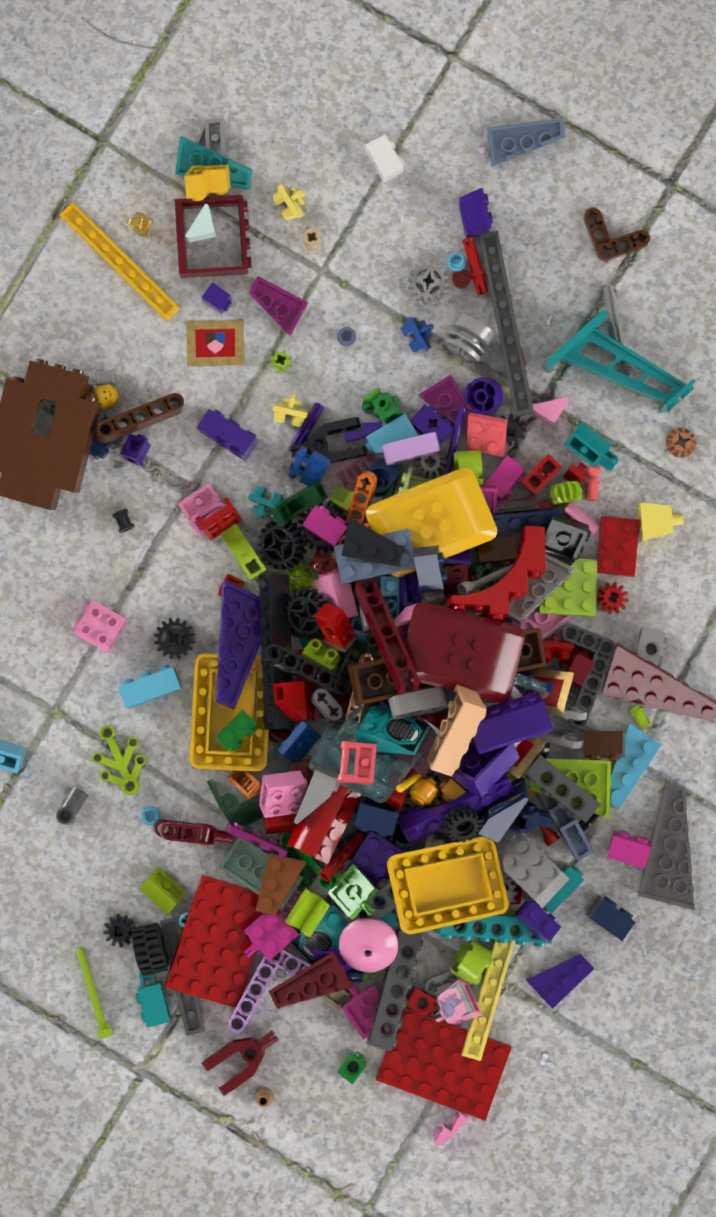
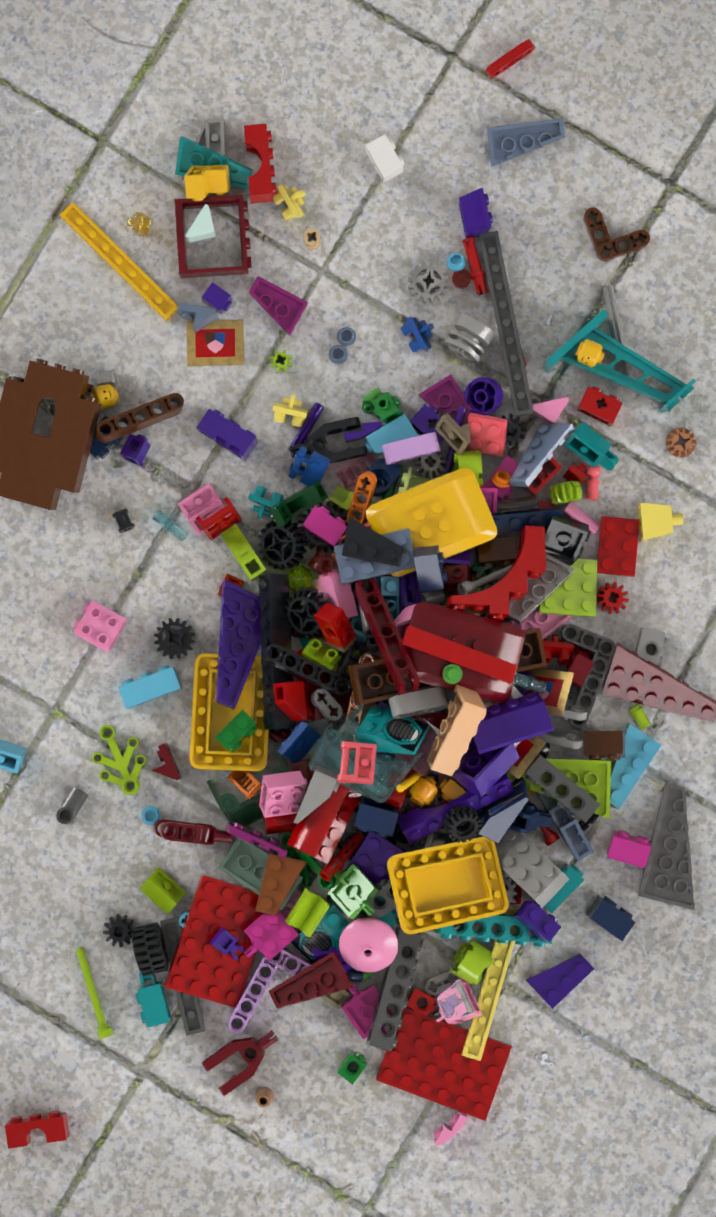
(53, 1125): none -> red arch
(170, 525): none -> clear light blue axle
(170, 768): none -> dark red slope
(202, 315): none -> sand blue slope
(226, 943): none -> dark purple plate
(260, 184): none -> red arch
(338, 354): none -> sand blue plate
(452, 674): none -> bright green plate
(456, 436): none -> dark tan slope
(459, 654): none -> red tile
(501, 479): none -> orange plate
(510, 58): none -> red beam
(539, 451): none -> sand blue wing
(589, 353): none -> yellow head
(590, 401): none -> red brick

